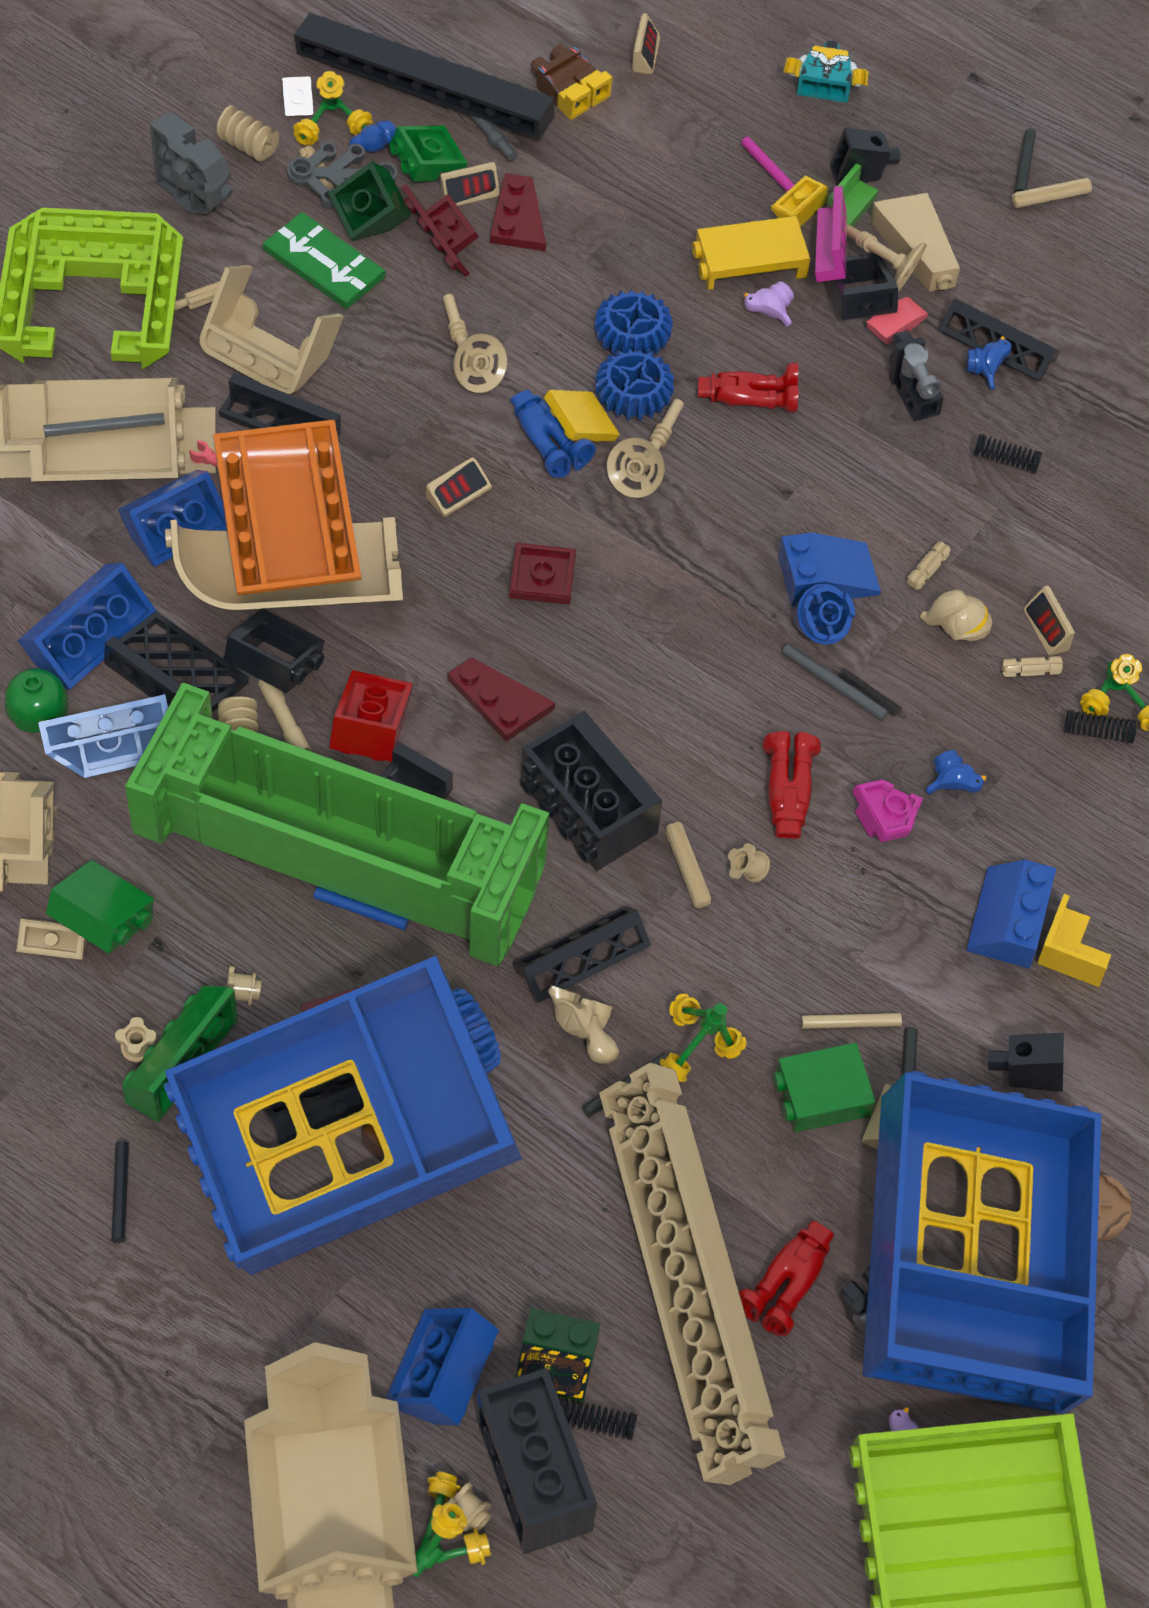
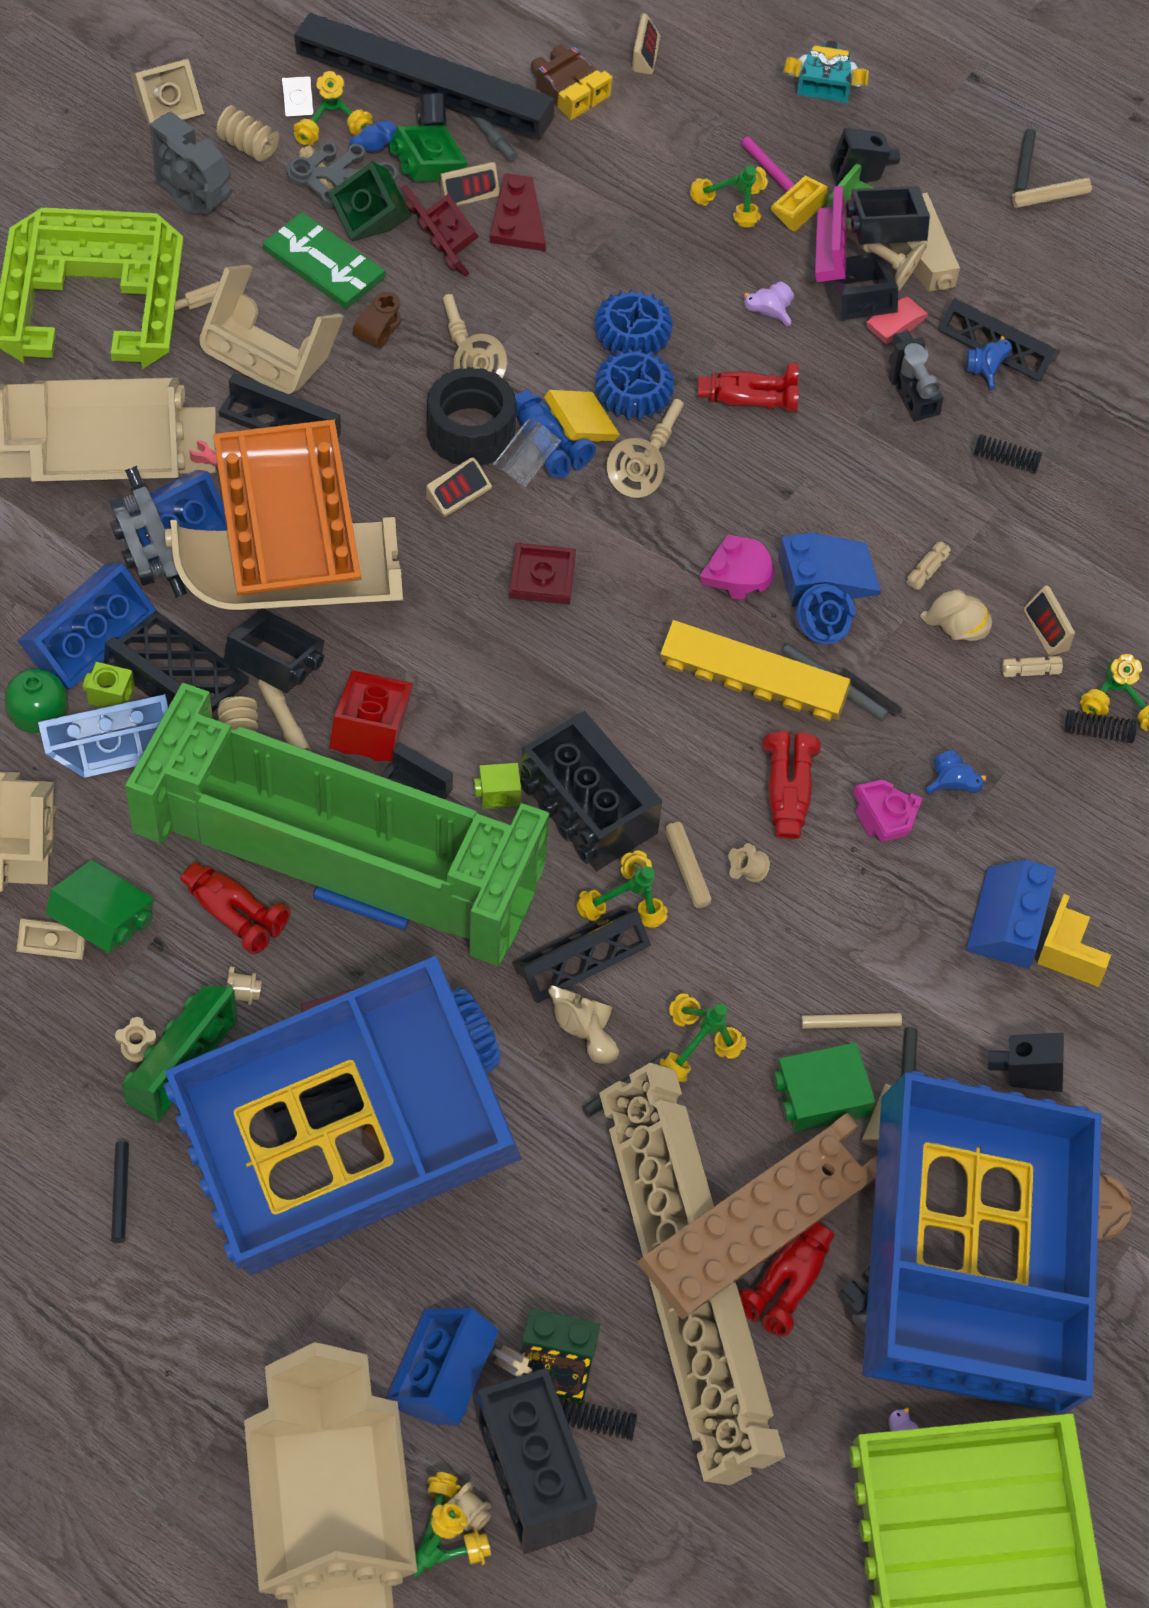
(103, 424): dark grey bar -> none
(104, 675): none -> lime brick
(125, 528): none -> piece
(167, 90): none -> tan slope
(221, 893): none -> red piece
(378, 320): none -> reddish brown piece
(431, 110): none -> black piece
(466, 390): none -> black tyre
(498, 786): none -> lime brick
(499, 699): dark red wing -> none
(511, 1361): none -> tan axle
(527, 452): none -> clear panel
(641, 875): none -> yellow plant
(739, 567): none -> dark pink slope
(748, 181): none -> yellow plant
(750, 249): yellow panel -> none
(755, 670): none -> yellow brick
(757, 1220): none -> medium nougat hinge
(888, 215): none -> black window

